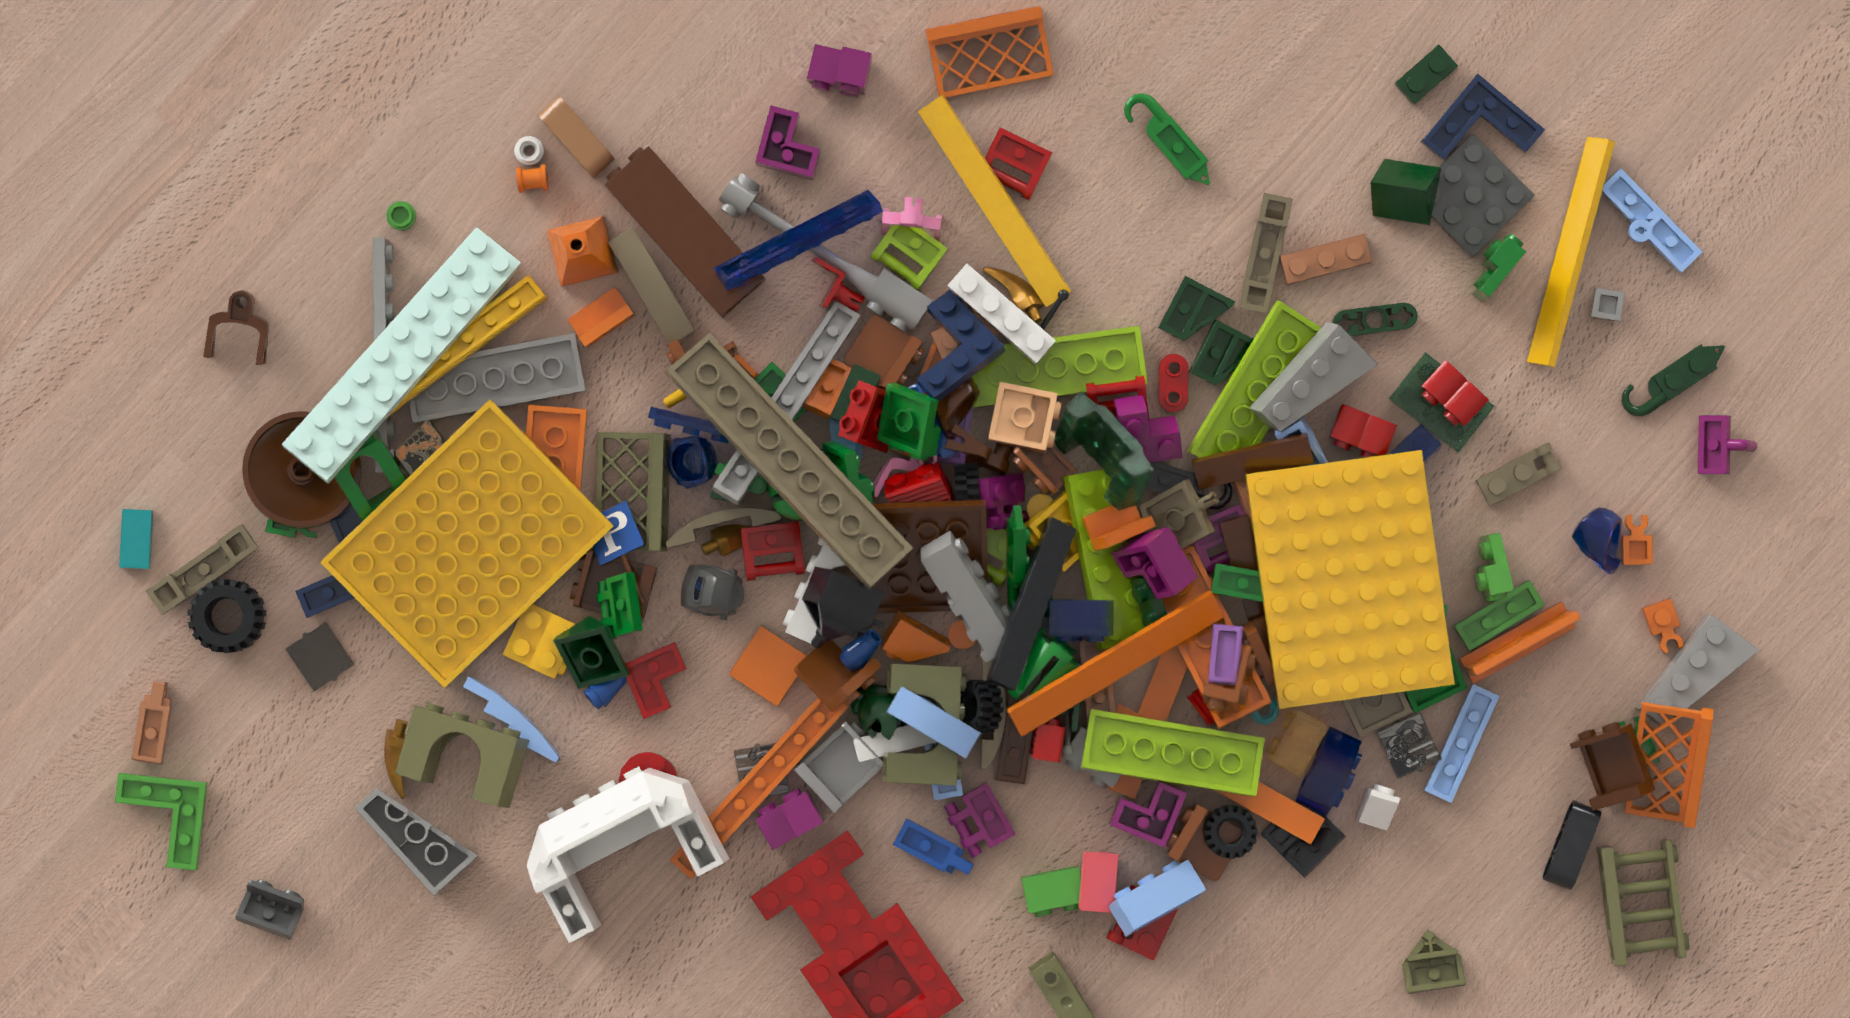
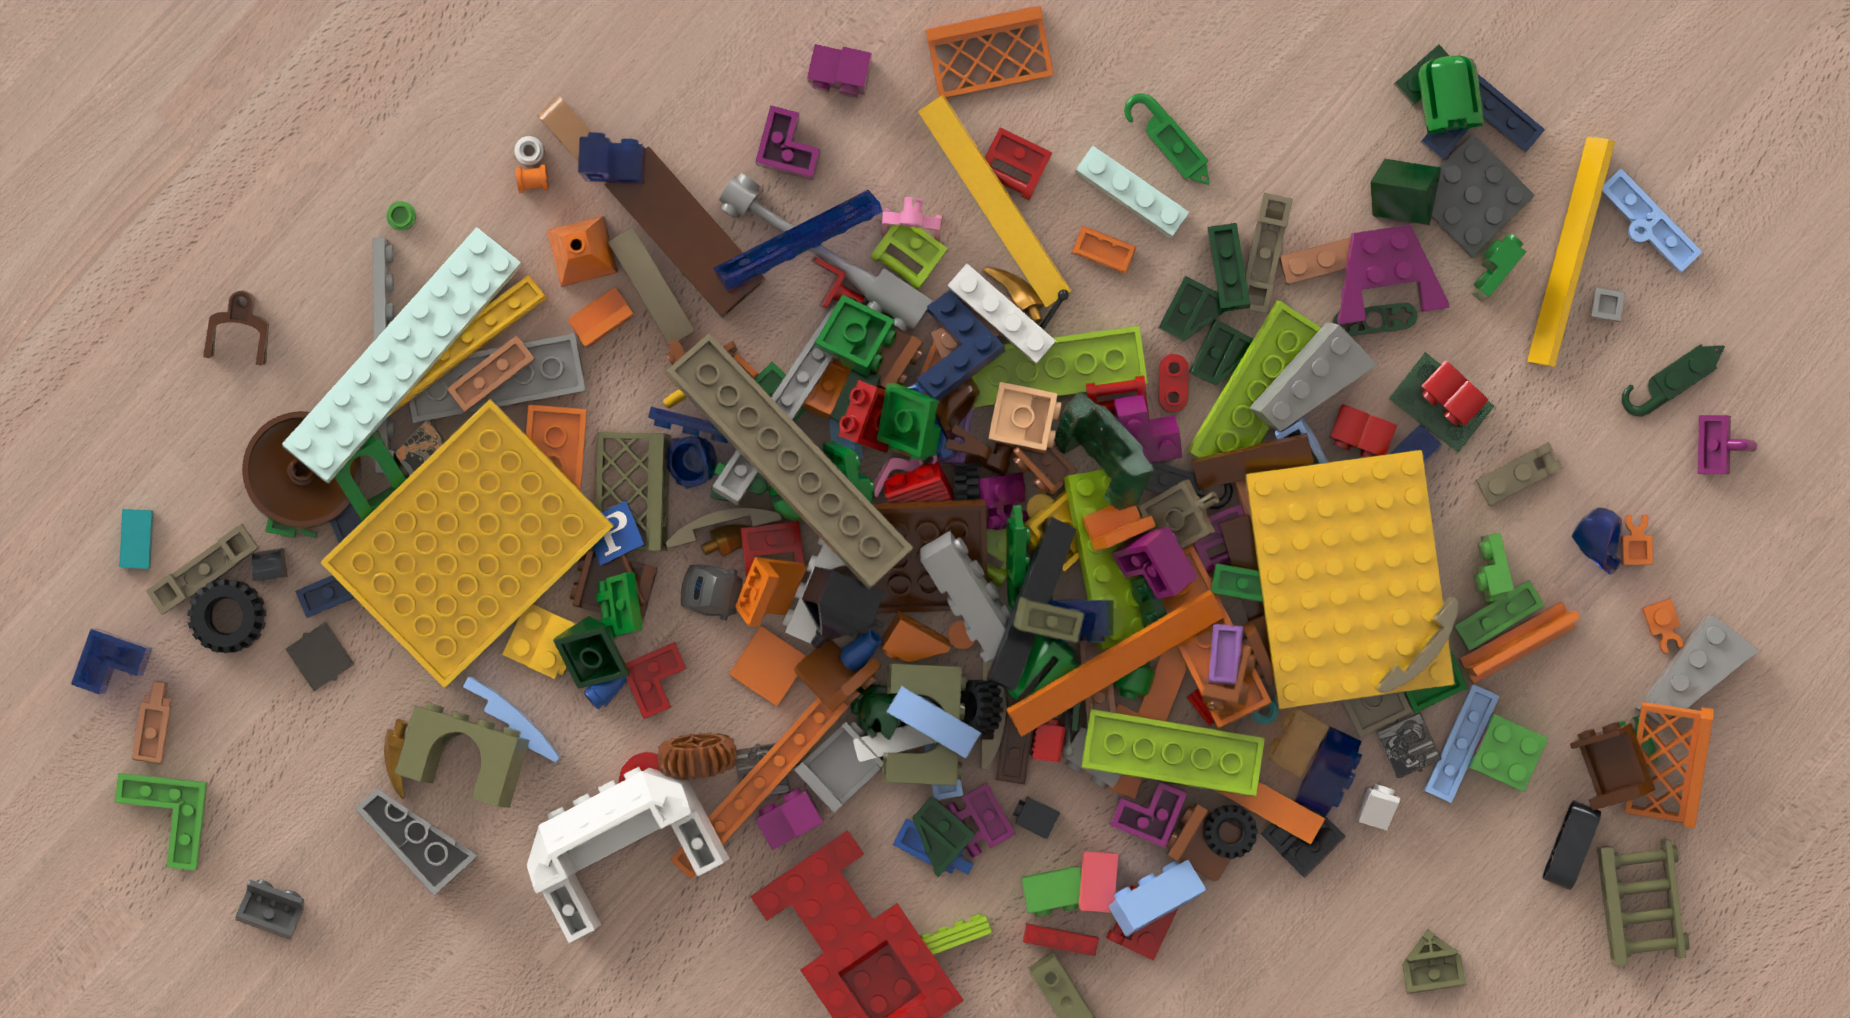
(104, 653): none -> clear blue brick
(269, 565): none -> black brick
(491, 373): none -> nougat plate
(611, 162): none -> clear blue brick
(697, 755): none -> dark orange gear
(769, 589): none -> orange bracket
(857, 335): none -> green plate
(941, 833): none -> dark green wing
(958, 934): none -> lime piece
(1035, 816): none -> black brick
(1048, 620): none -> olive panel
(1060, 939): none -> red piece
(1104, 249): none -> orange plate
(1131, 192): none -> light aqua brick
(1136, 682): none -> green head
(1228, 267): none -> dark green plate
(1387, 259): none -> magenta wing
(1445, 620): none -> dark tan slope
(1450, 94): none -> green cylinder
(1508, 752): none -> bright green brick

